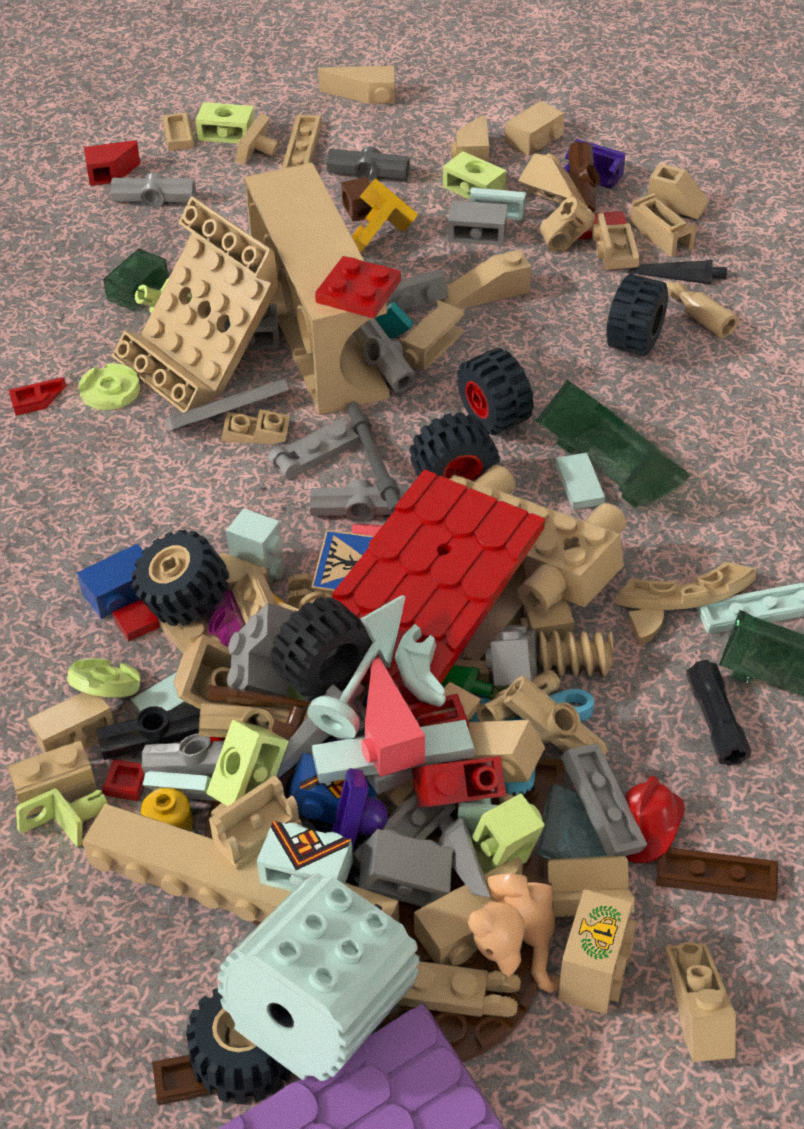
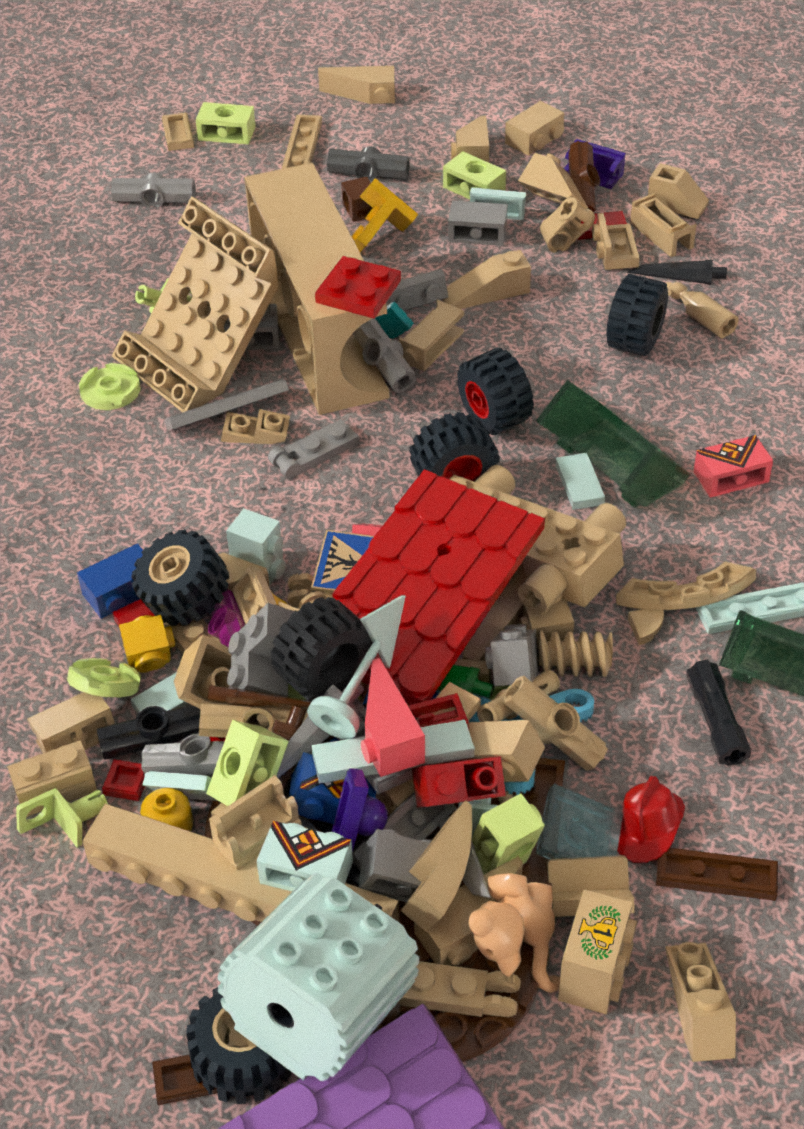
(36, 396): red tile -> none
(111, 161): red slope -> none
(136, 270): clear green brick -> none
(147, 643): none -> yellow brick
(256, 139): tan tile -> none
(355, 501): light grey piece -> none
(361, 426): dark grey bar -> none
(414, 667): light aqua piece -> none
(441, 869): none -> tan slope
(603, 800): light grey plate -> none
(733, 466): none -> coral brick

